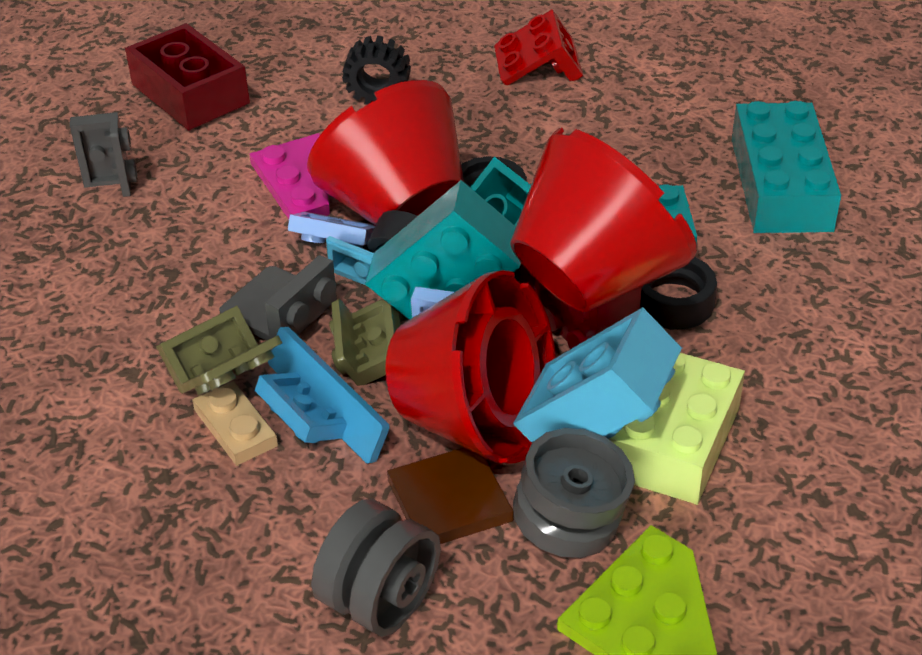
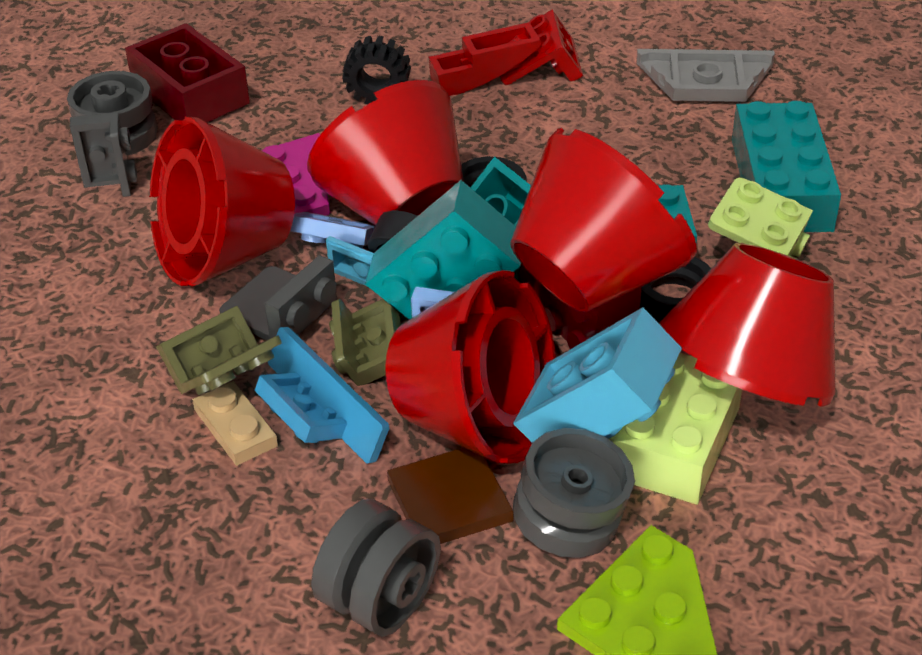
(120, 93): none -> dark grey wheel
(215, 201): none -> red cone
(483, 57): none -> red slope
(706, 73): none -> light grey wing
(761, 218): none -> yellowish green bracket
(761, 325): none -> red cone

